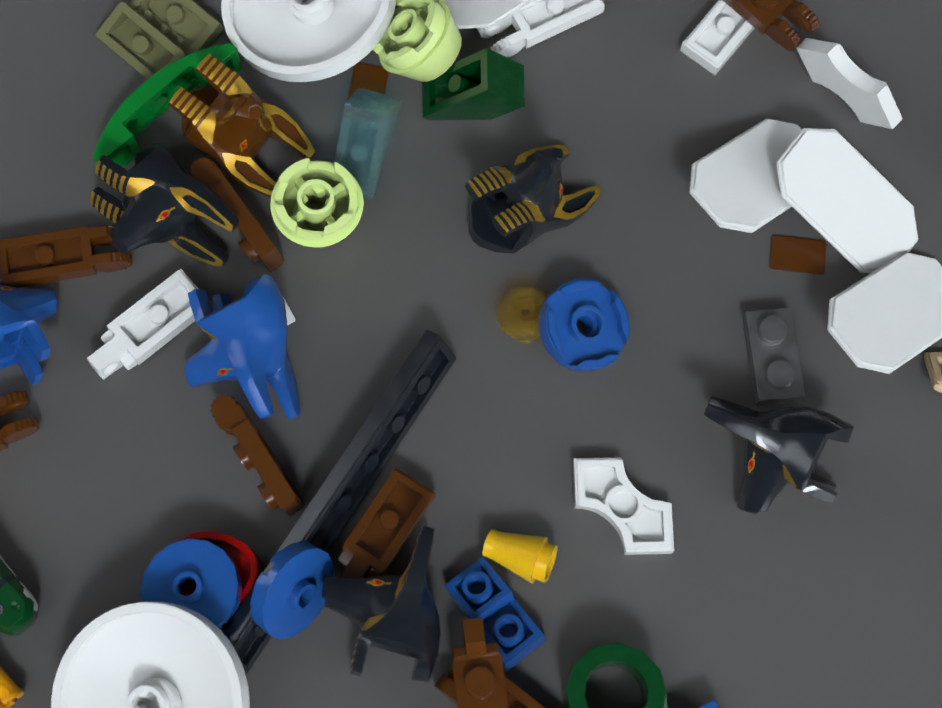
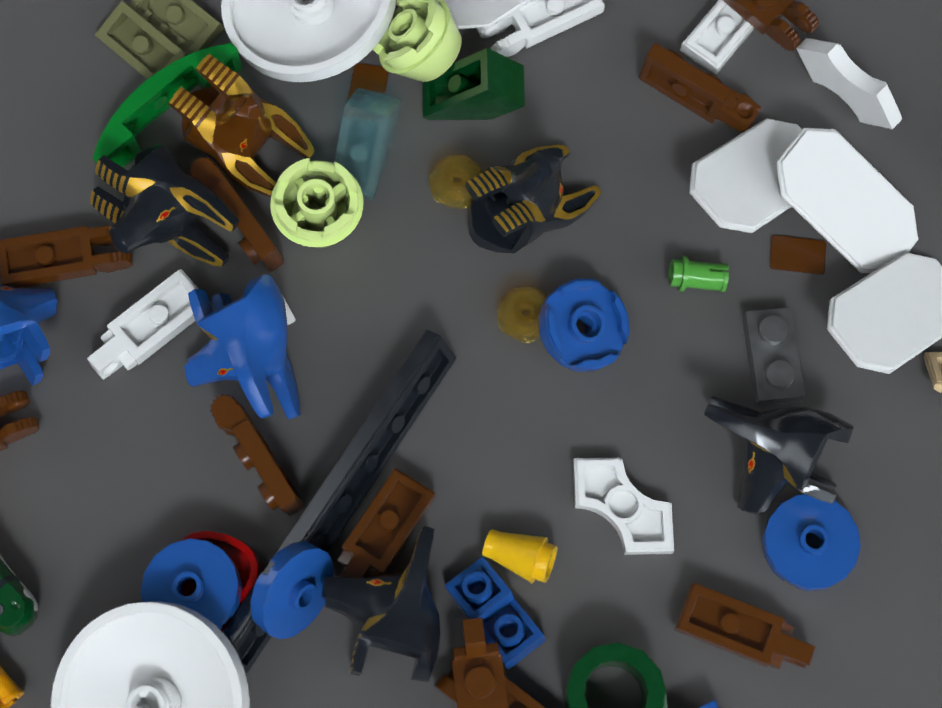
(441, 180): none -> clear yellow plate
(697, 90): none -> reddish brown hinge
(697, 275): none -> bright green pin
(741, 629): none -> reddish brown hinge
(797, 562): none -> blue plate

